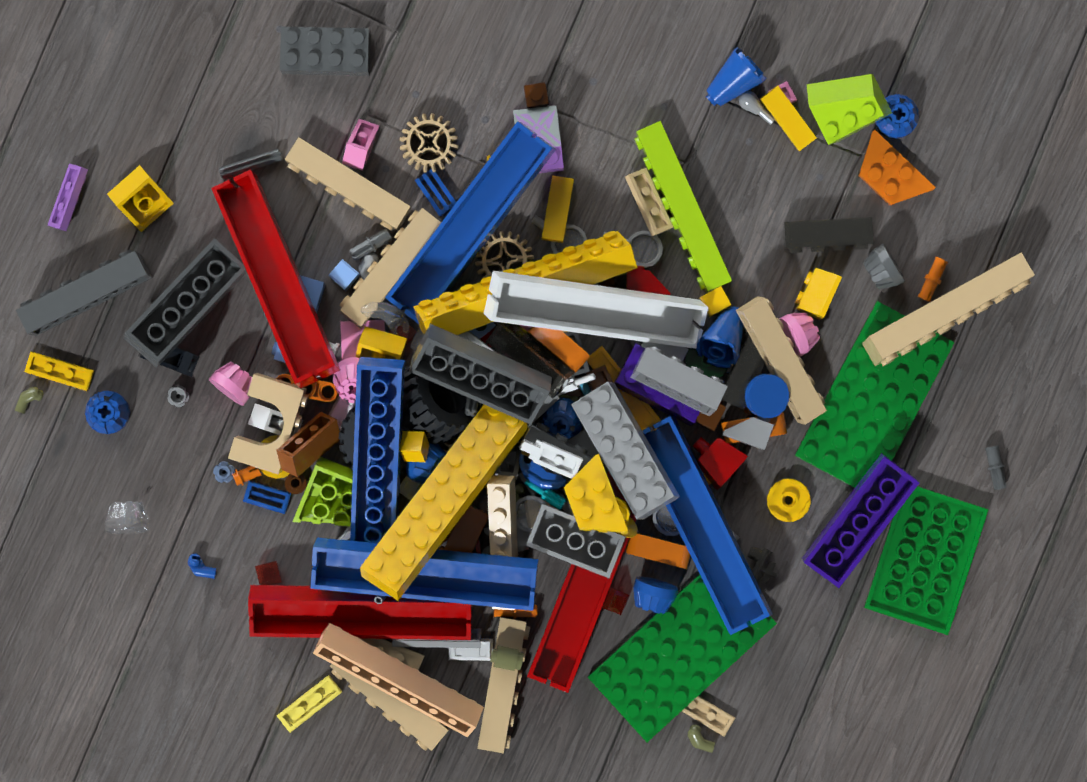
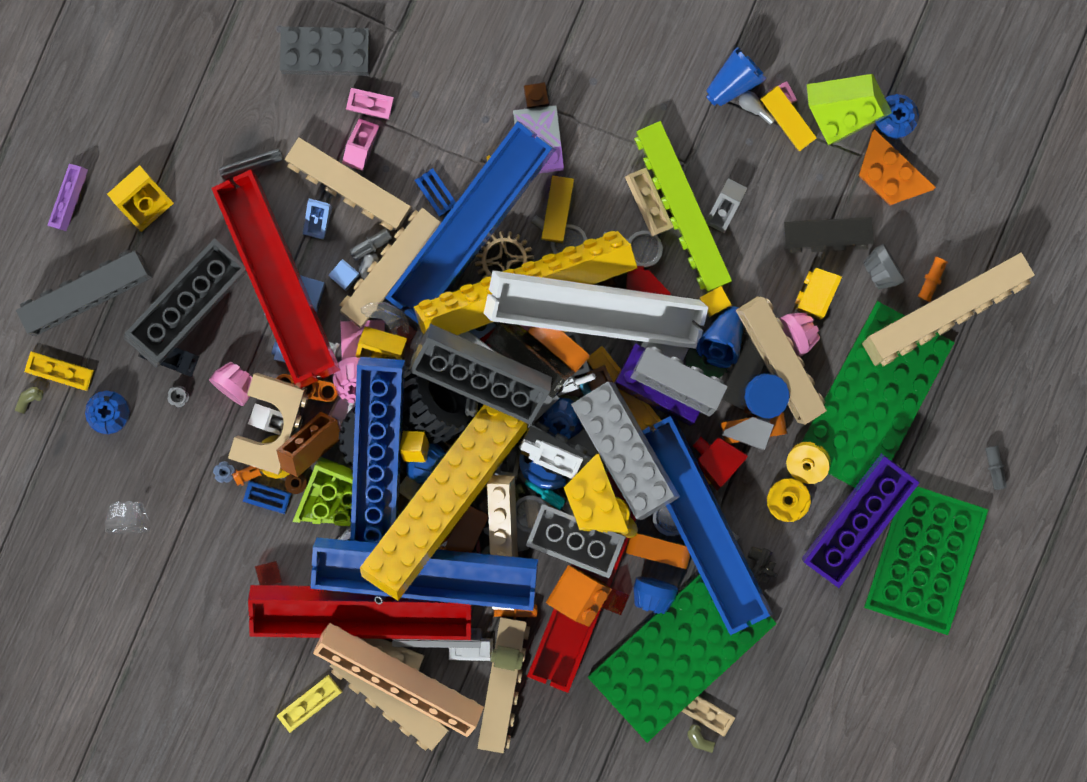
(198, 567): blue arm -> none
(317, 218): none -> light blue slope
(370, 103): none -> bright pink plate
(415, 129): tan gear -> none
(578, 595): none -> orange slope
(712, 421): reddish brown brick -> none
(726, 205): none -> light grey slope
(808, 453): none -> yellow plate

